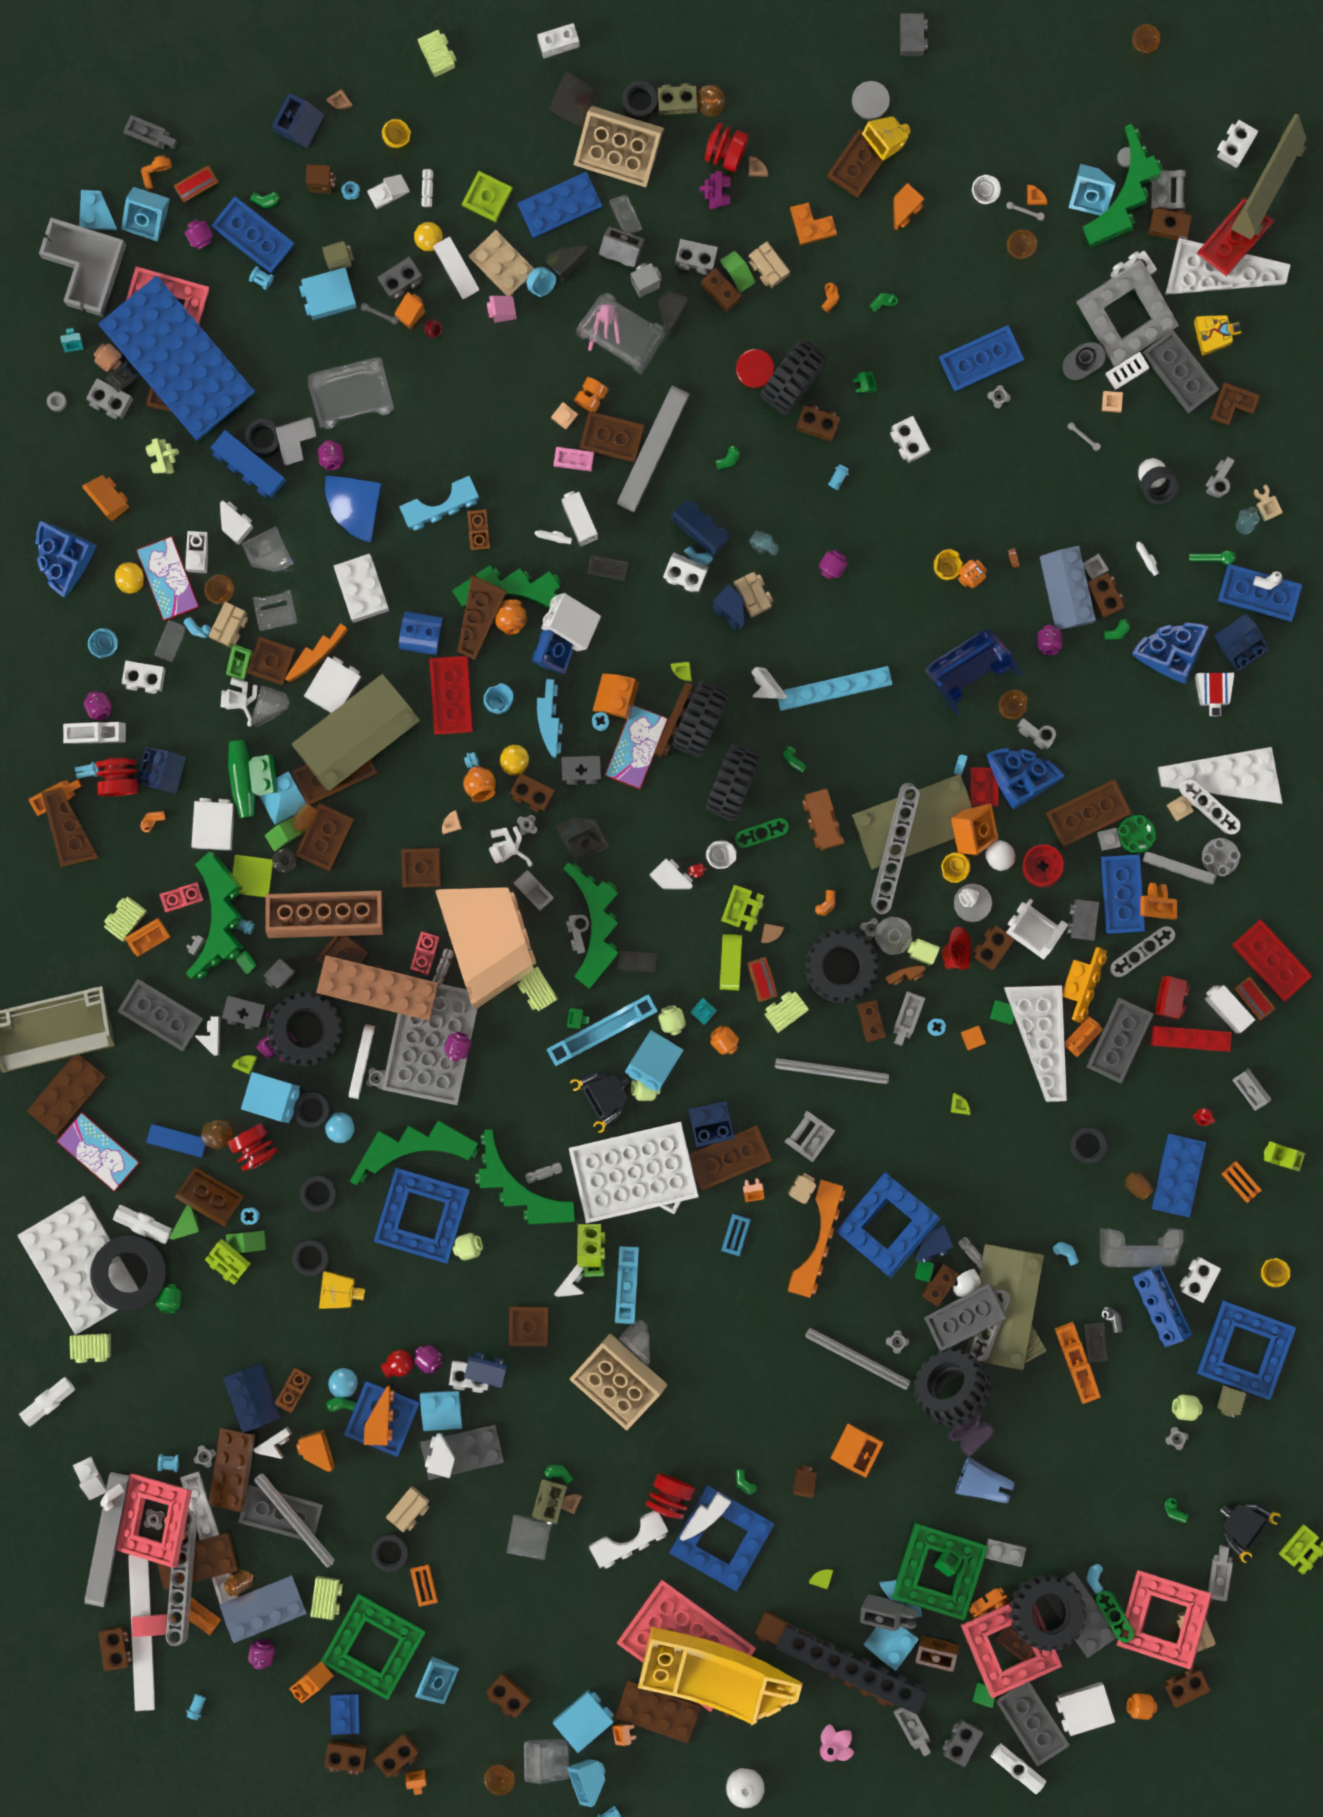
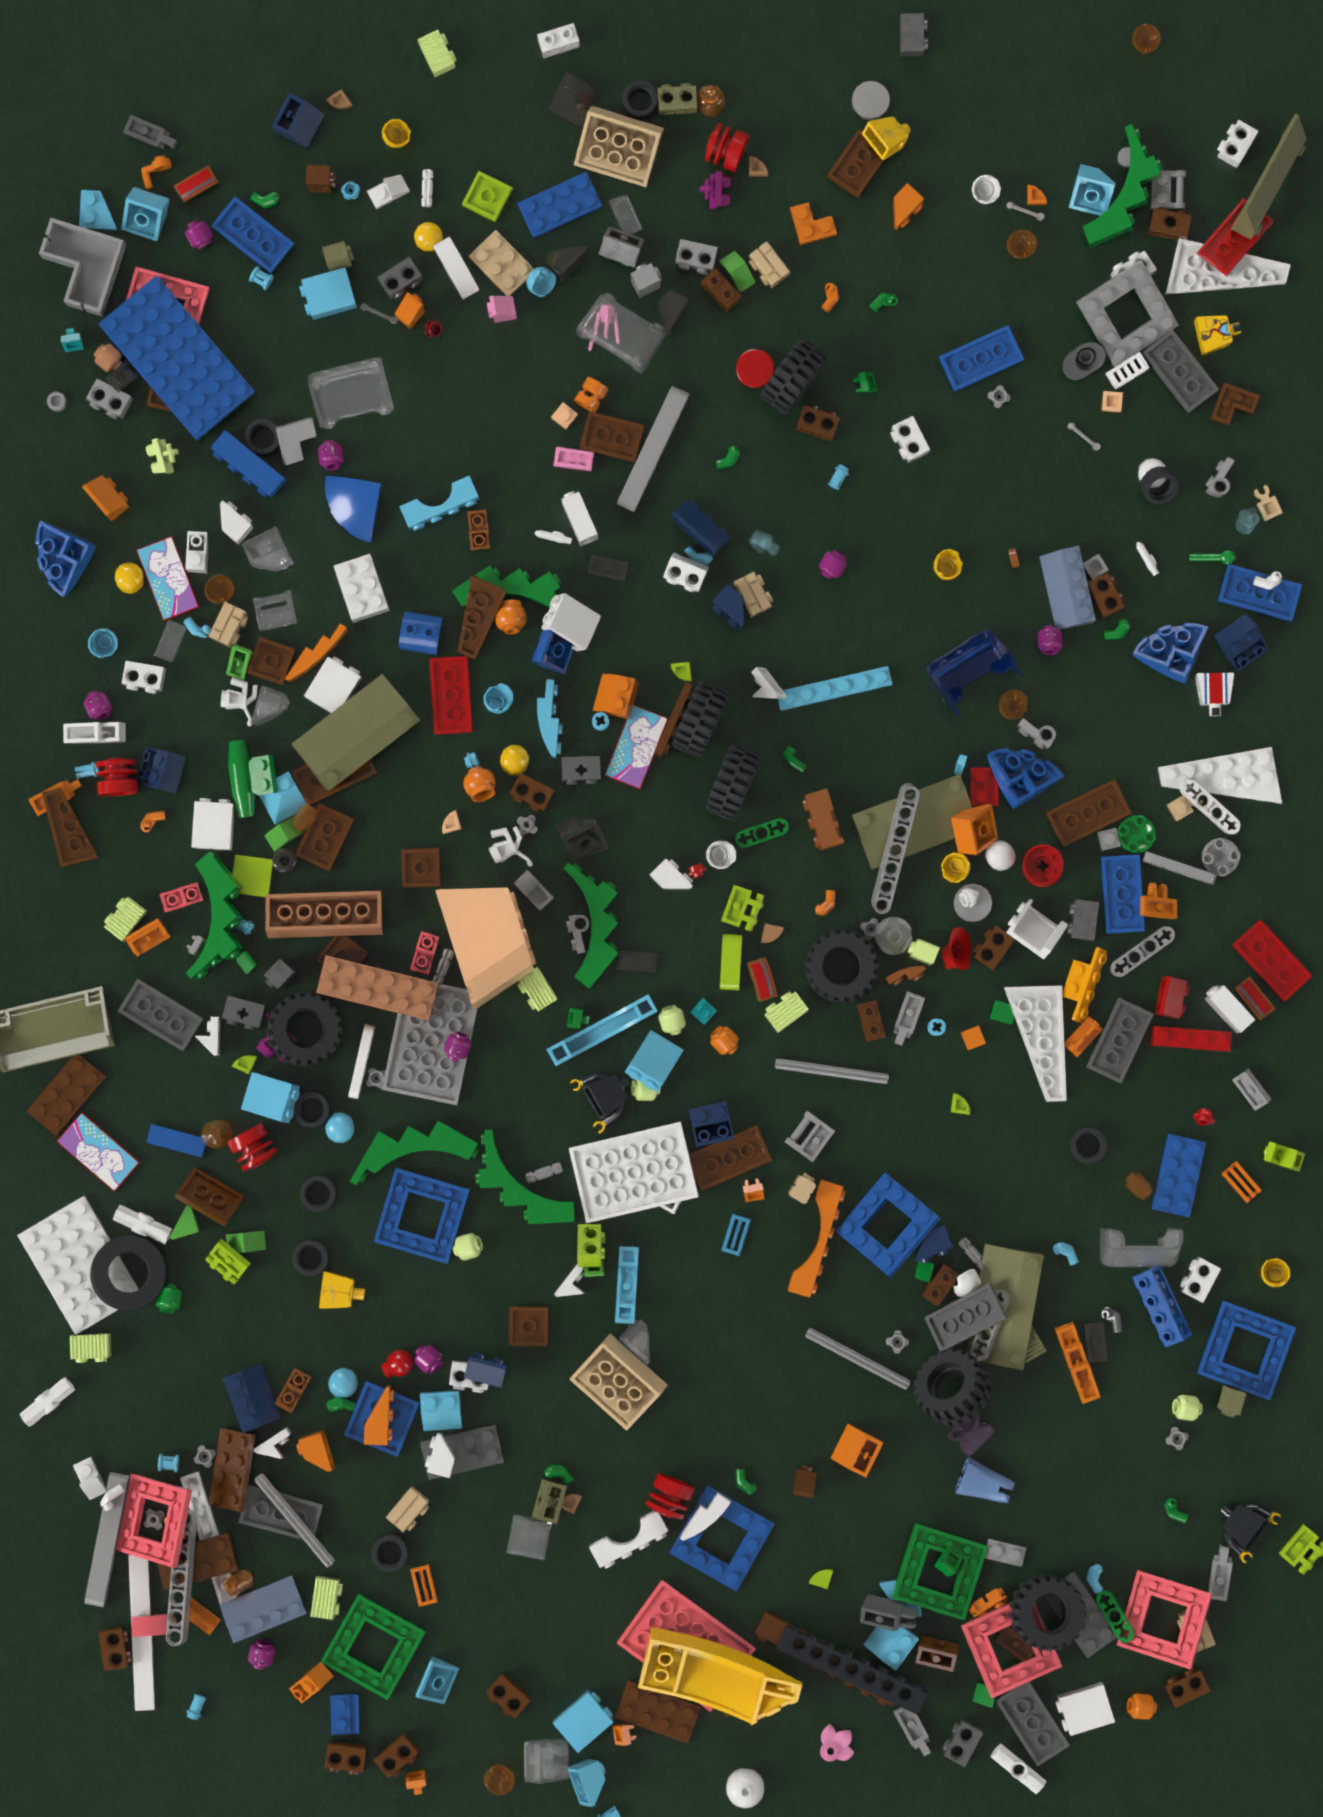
(256, 1216): medium azure bush -> none
(972, 573): orange head -> none

